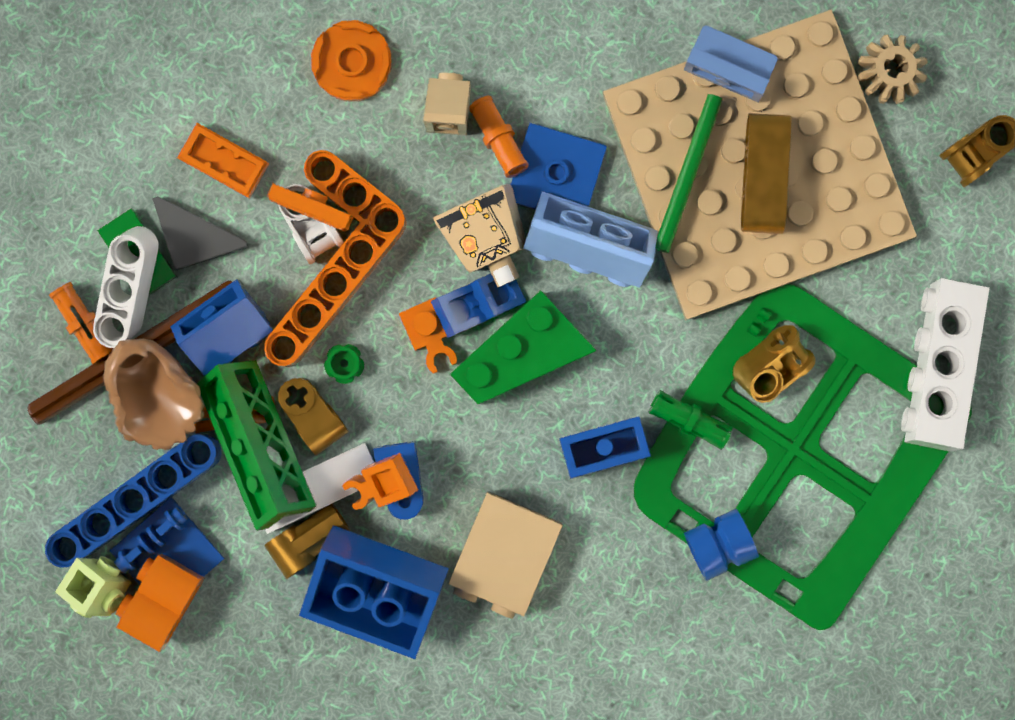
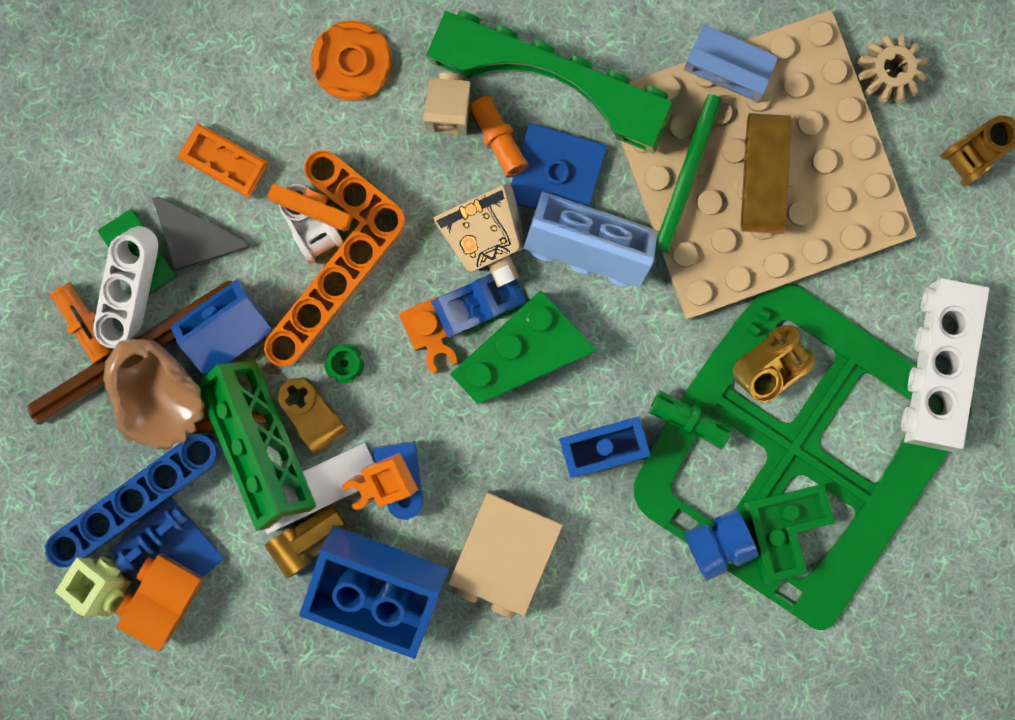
(476, 50): none -> green arch
(775, 527): none -> green plate

